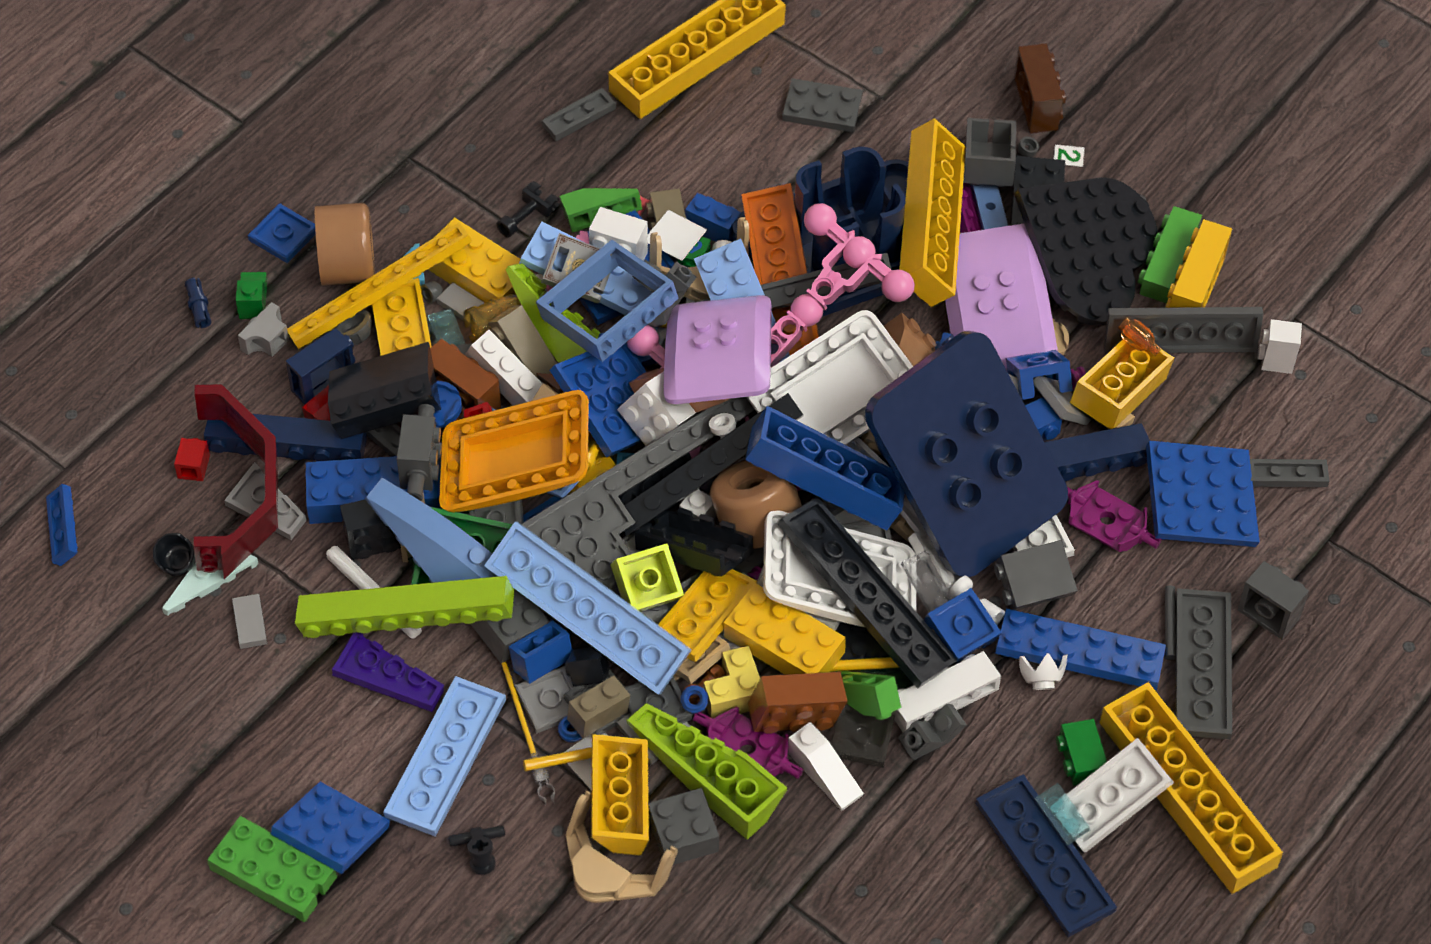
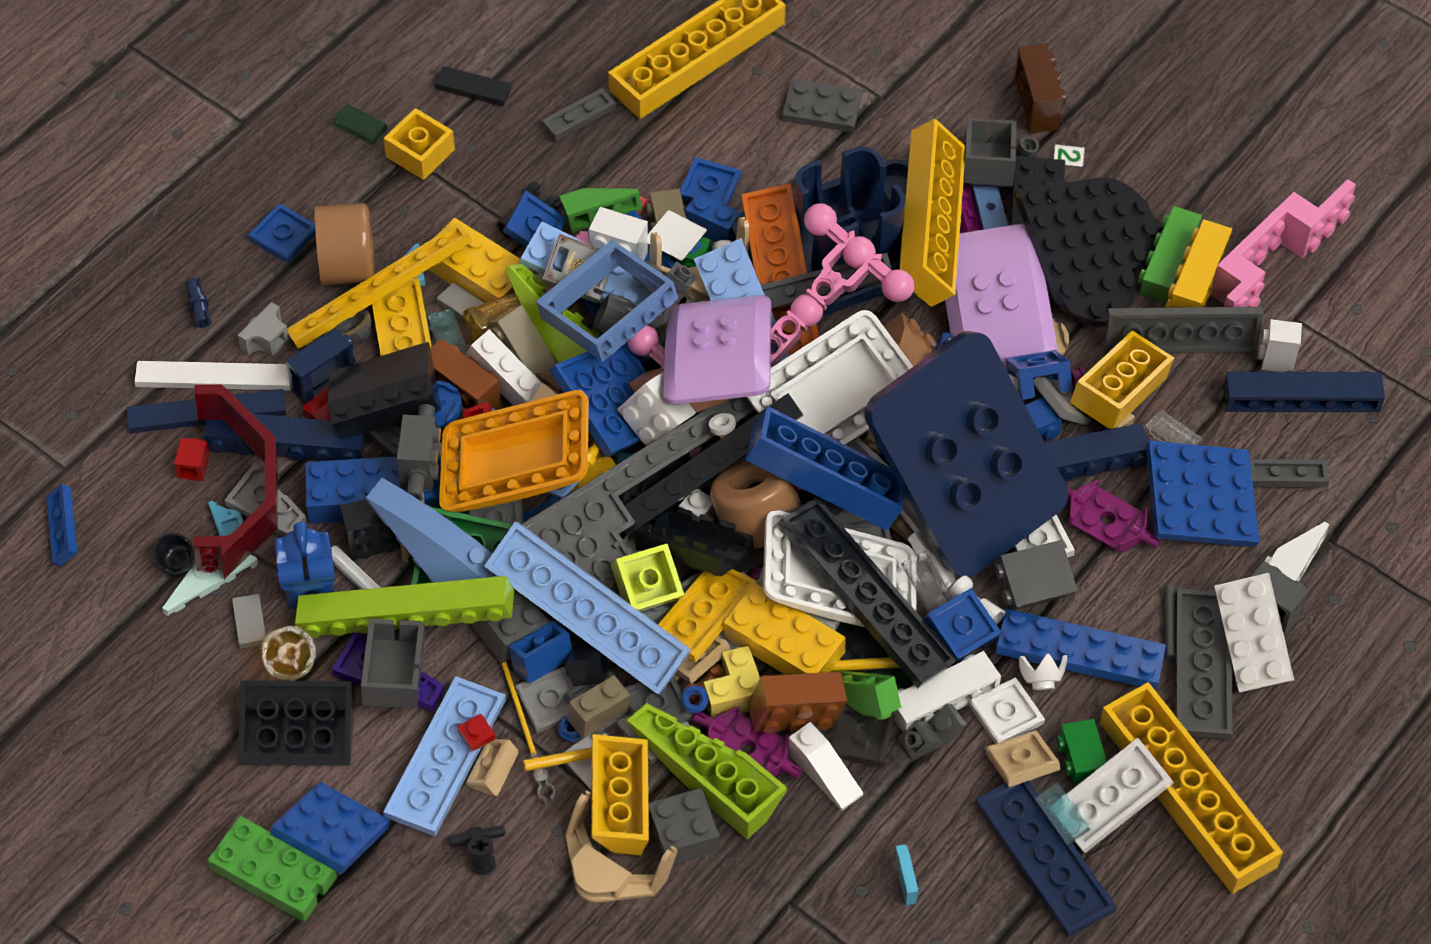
(184, 413): none -> dark blue tile
(225, 519): none -> medium azure tile
(231, 375): none -> white tile
(251, 294): green arch -> none
(287, 652): none -> clear yellow cylinder
(292, 575): none -> blue helmet
(296, 722): none -> black slope
(360, 124): none -> clear green tile
(391, 666): none -> dark grey piece
(419, 144): none -> yellow brick
(431, 291): dark grey hinge -> none
(473, 86): none -> black tile
(476, 732): none -> red plate
(493, 767): none -> tan slope
(527, 217): none -> blue plate
(611, 311): none -> dark grey helmet
(710, 180): none -> blue plate
(906, 875): none -> medium azure tile
(1006, 711): none -> white tile
(1022, 758): none -> tan tile
(1139, 336): clear orange plant -> none
(1168, 429): none -> clear tile
(1254, 632): none -> white plate
(1294, 225): none -> bright pink bracket
(1297, 554): none -> white slope
(1303, 391): none -> dark blue brick

